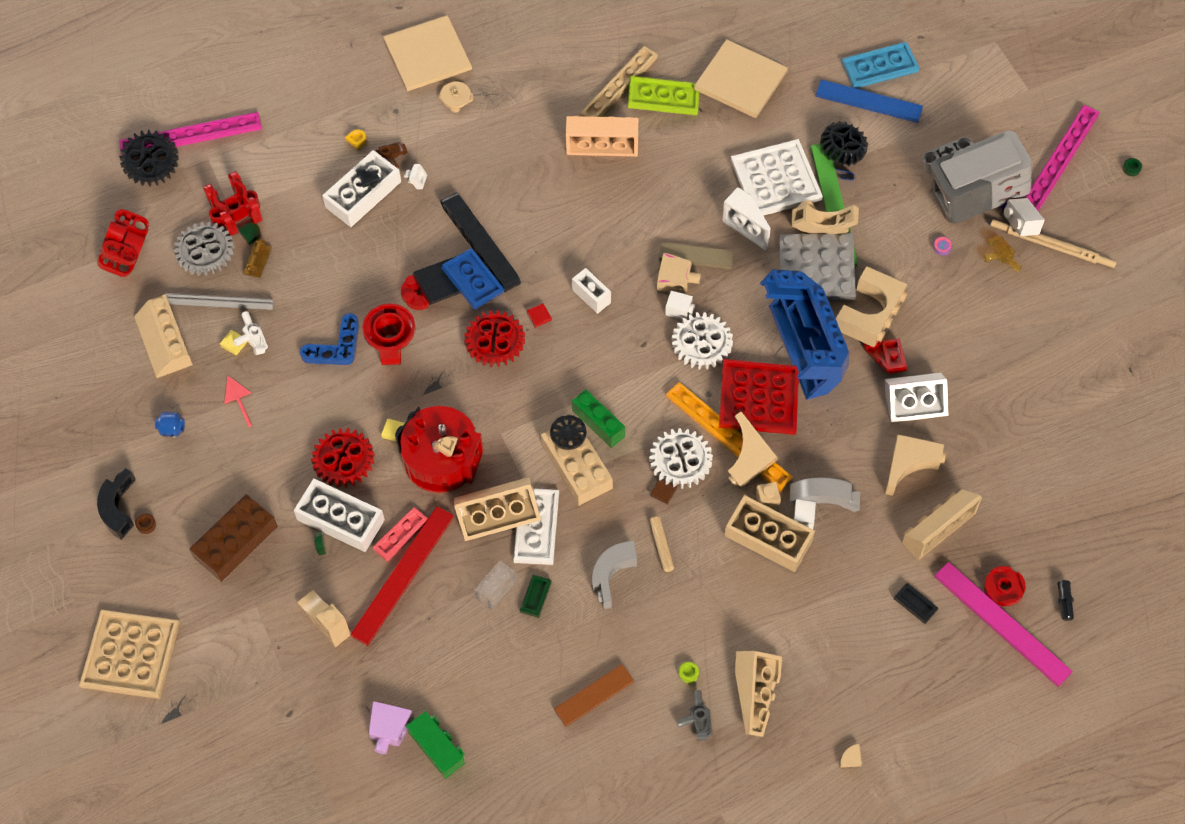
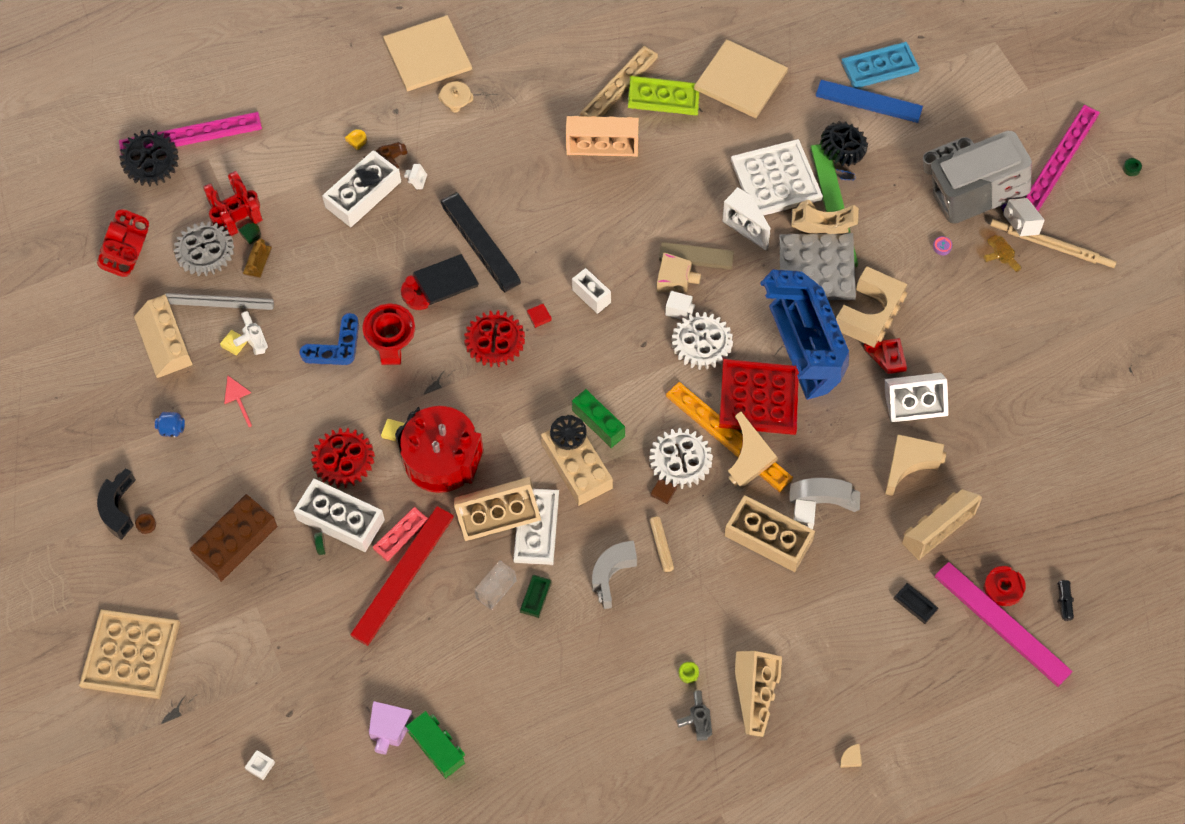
(259, 765): none -> white plate
(325, 617): tan arch -> none
(446, 445): tan tile -> none
(472, 278): blue plate -> none
(593, 695): dark orange tile -> none
(768, 495): tan brick -> none

